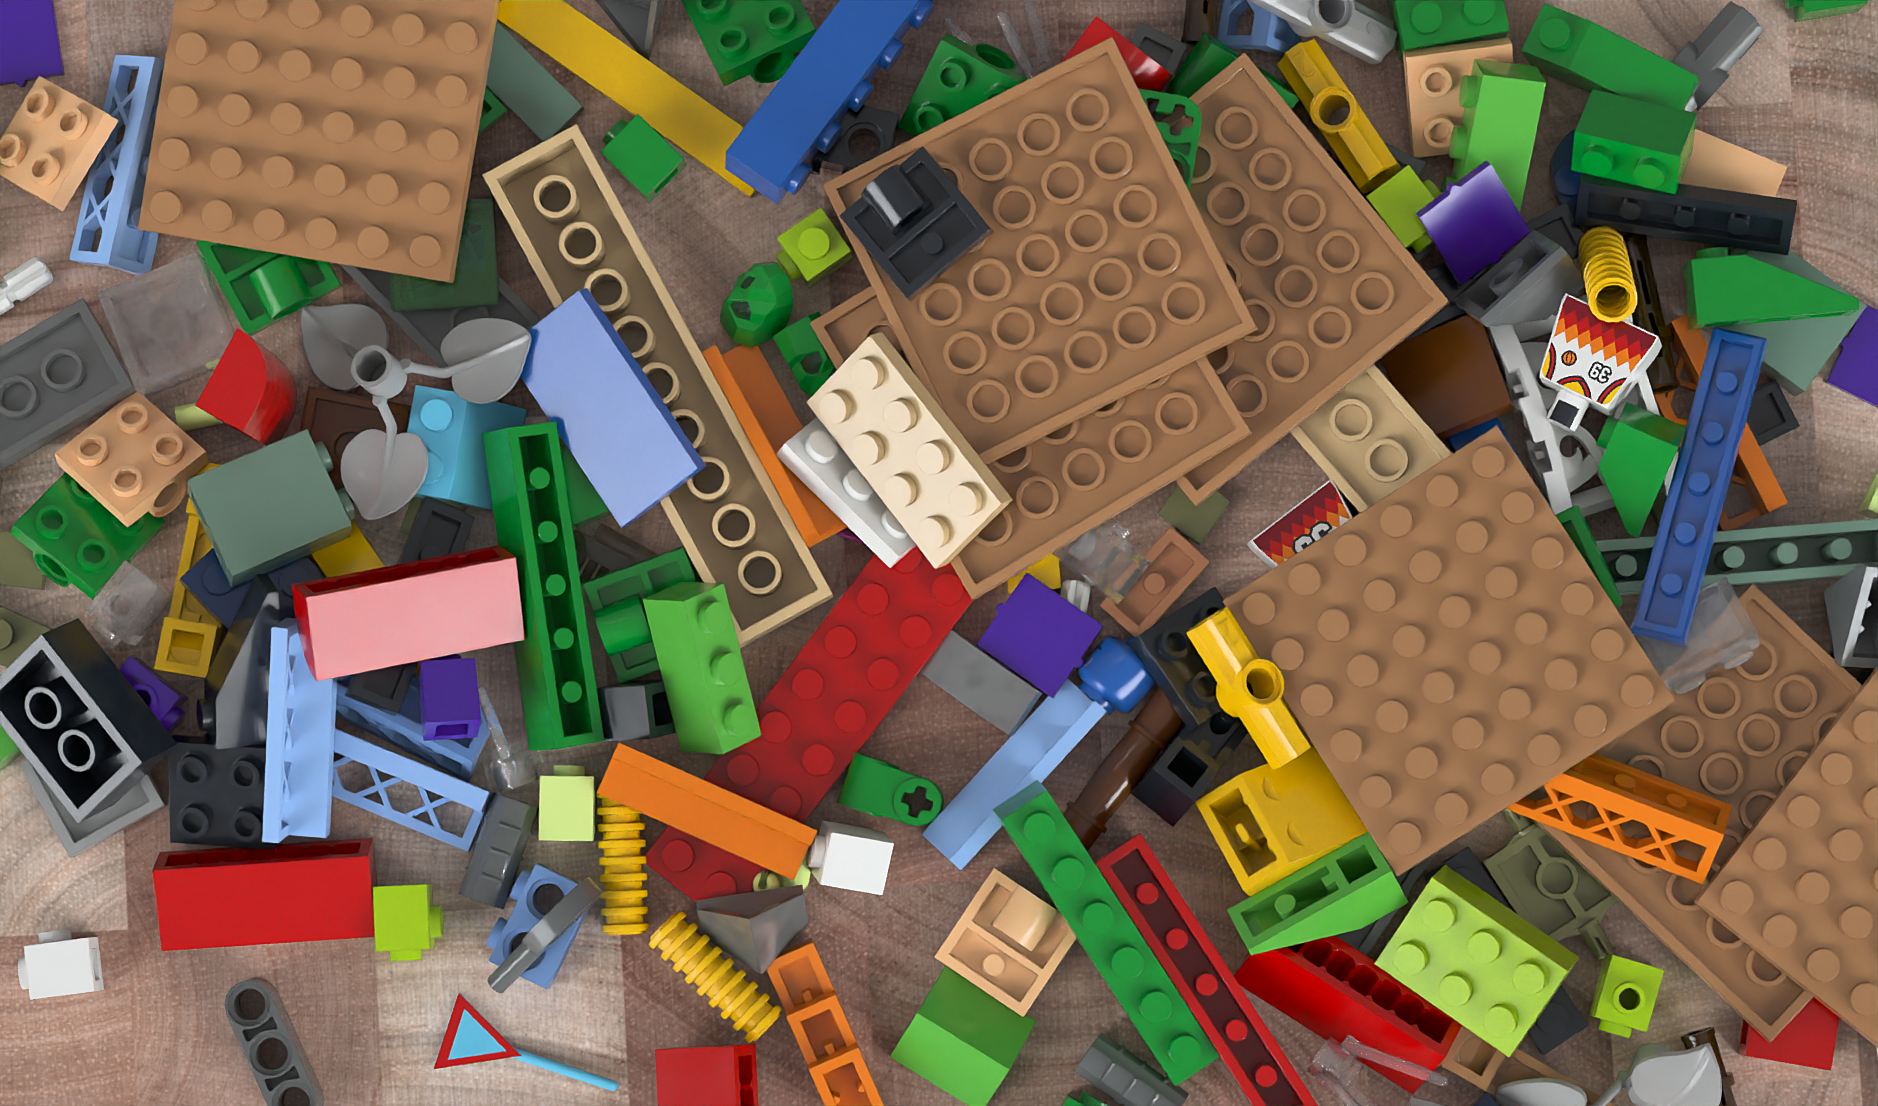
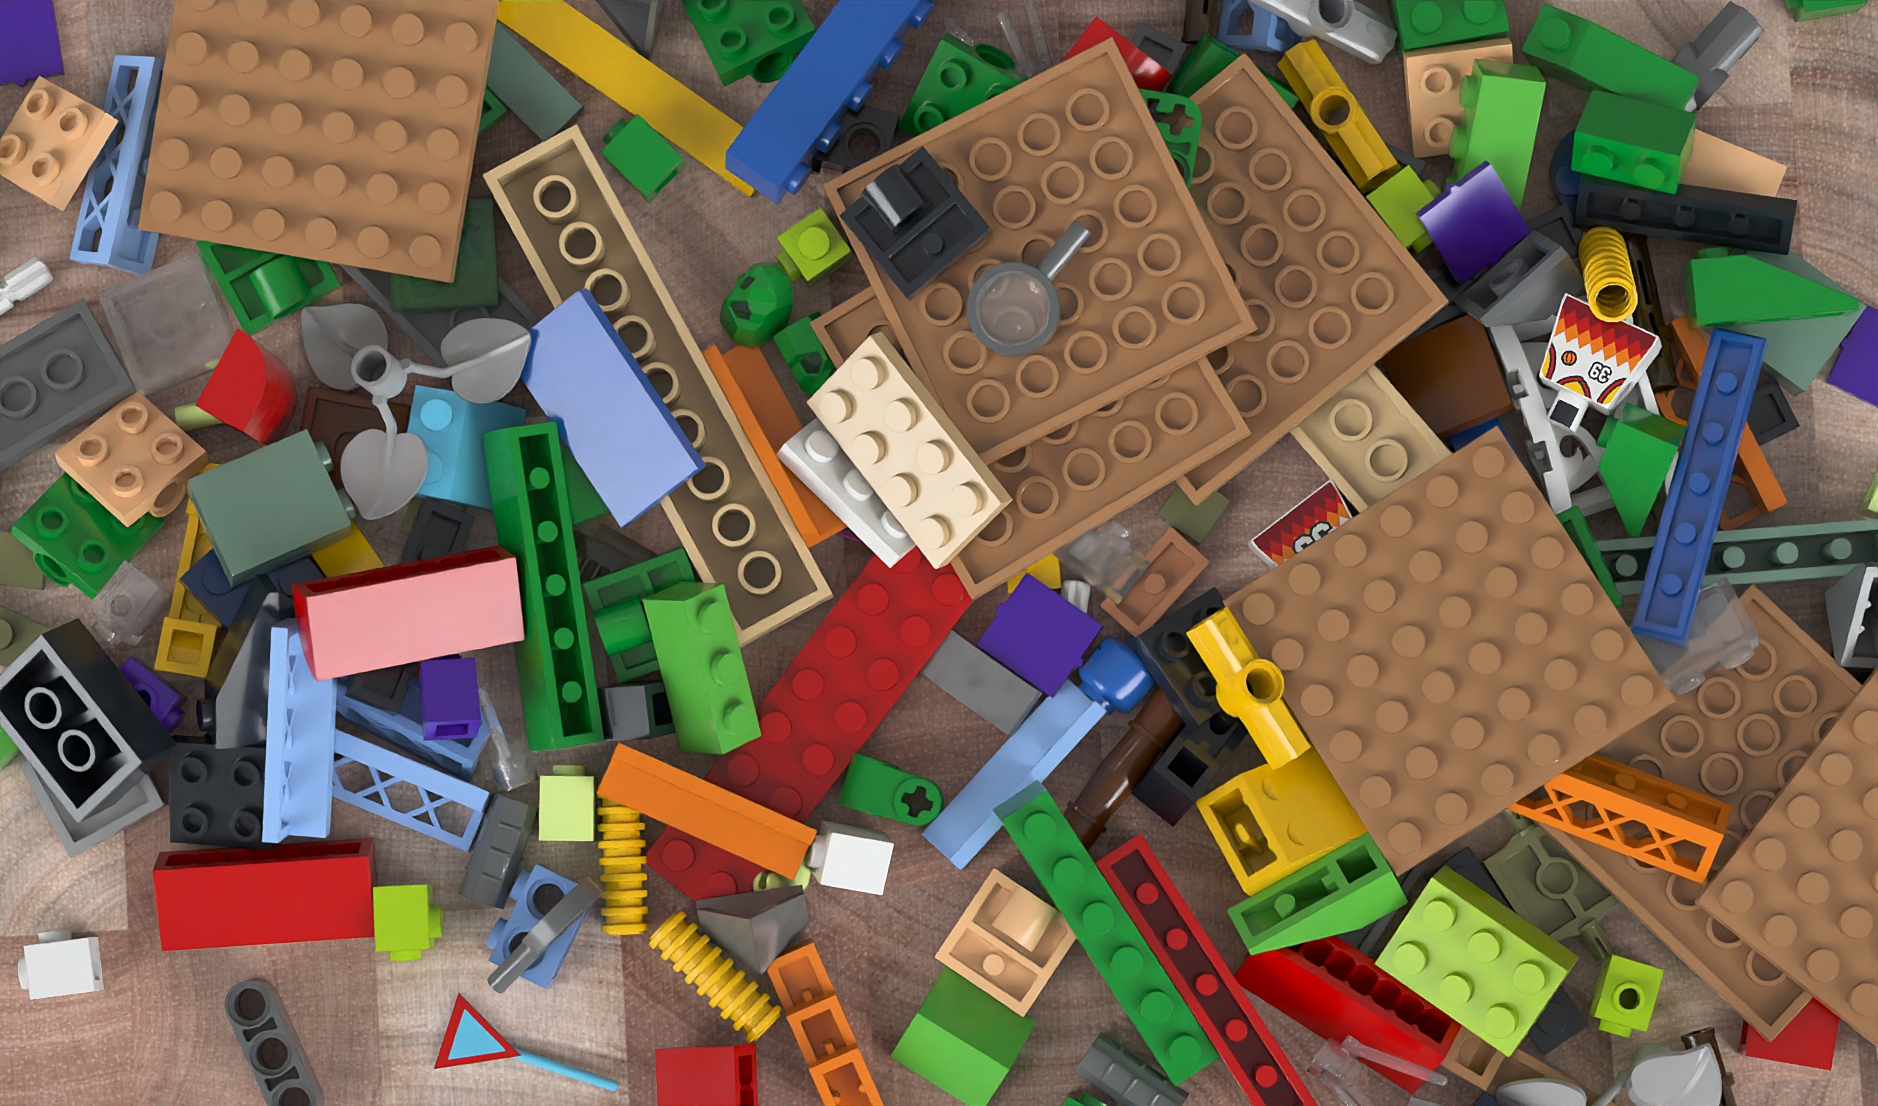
(1016, 304): none -> piece

